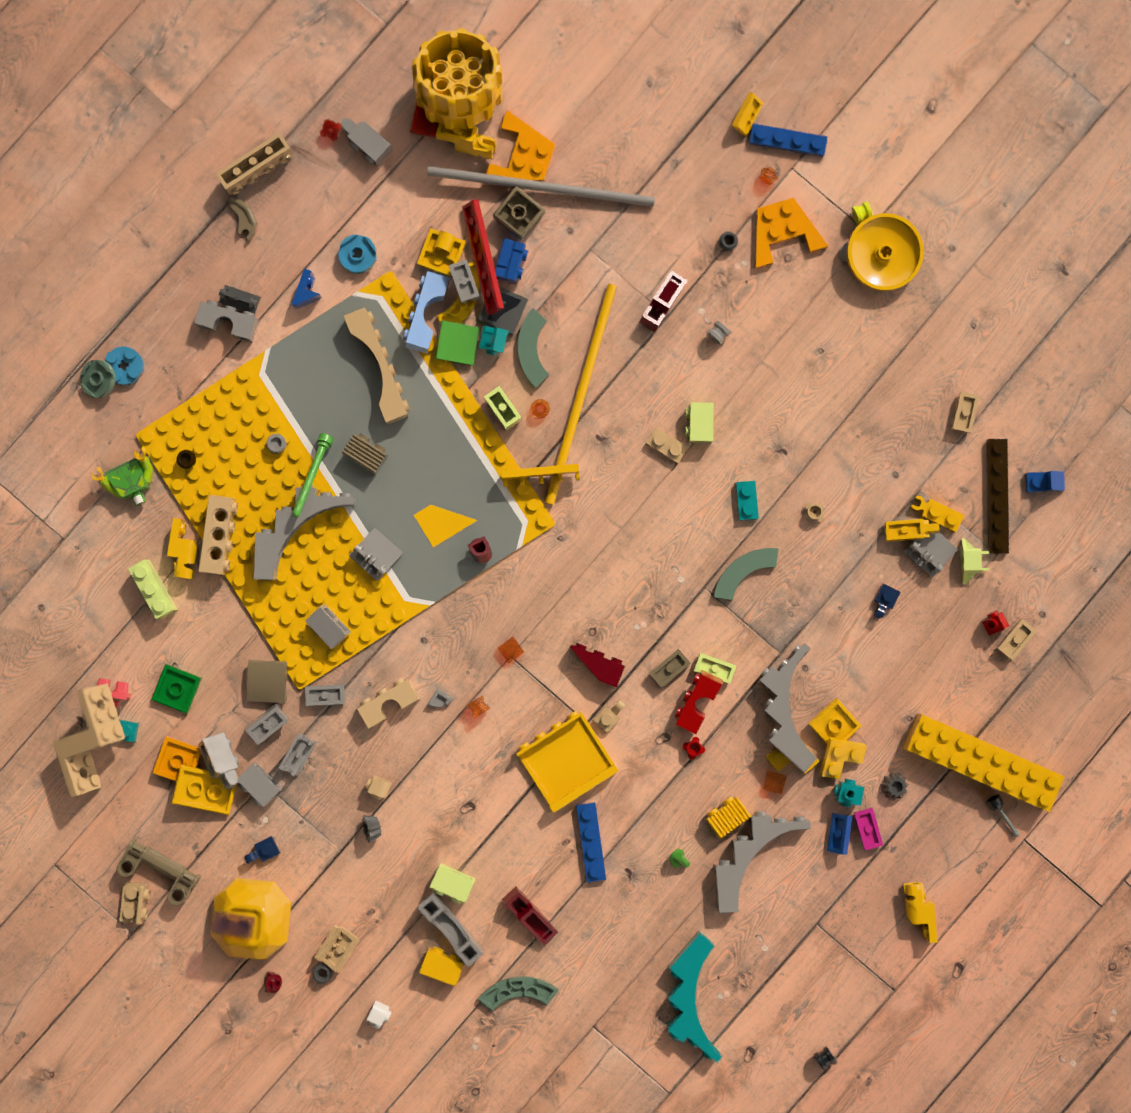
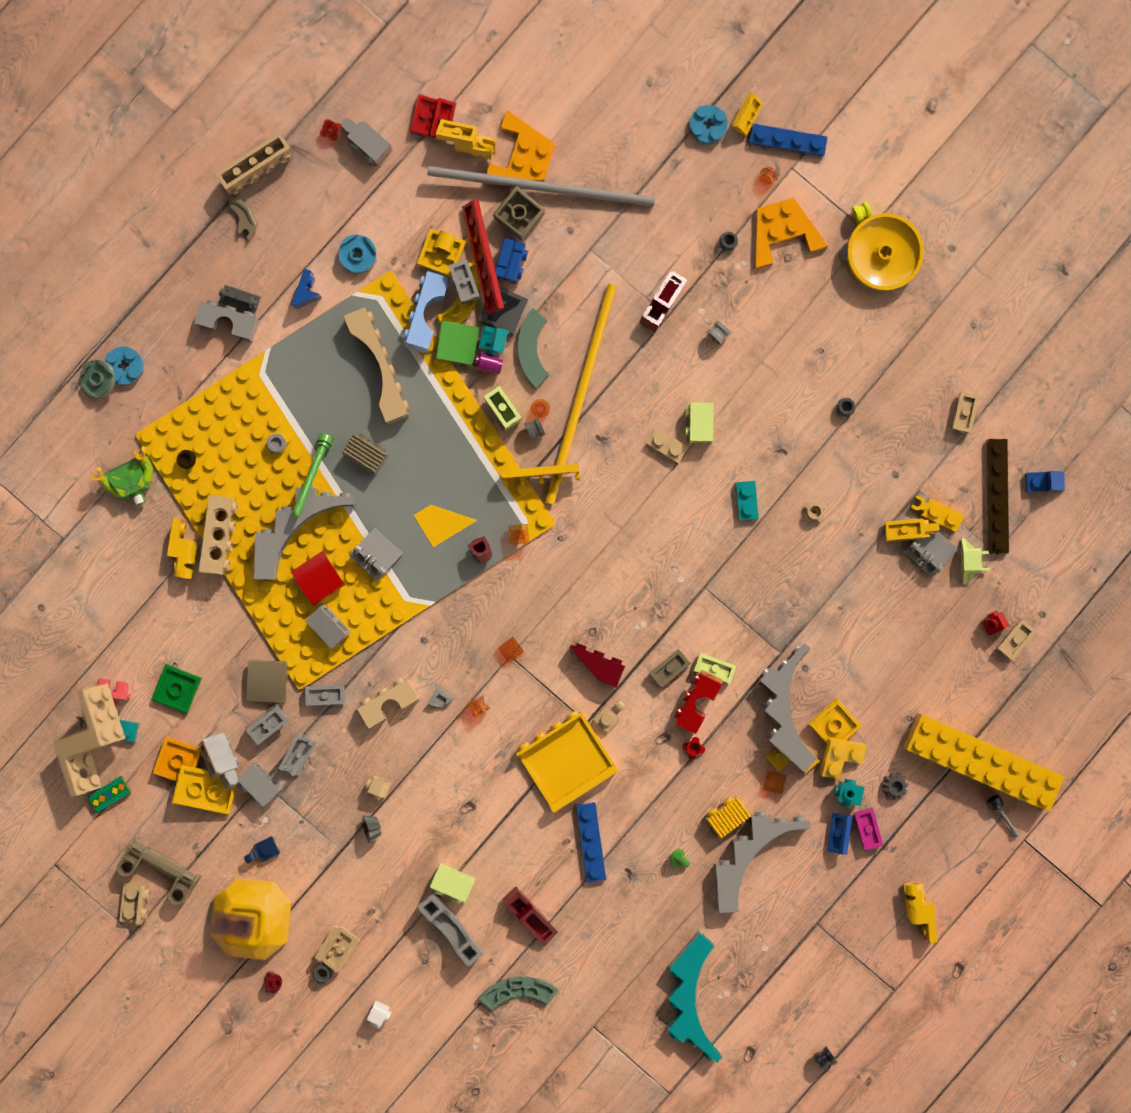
(109, 794): none -> green tile
(152, 589): yellowish green brick -> none
(317, 578): none -> red slope
(442, 966): yellow brick -> none
(460, 57): yellow wheel -> none
(488, 364): none -> magenta brick
(518, 534): none -> clear orange plate
(534, 429): none -> dark grey wheel
(702, 115): none -> dark azure plate
(741, 568): sand green tile -> none
(851, 405): none -> dark grey plate
(886, 598): dark blue plate -> none

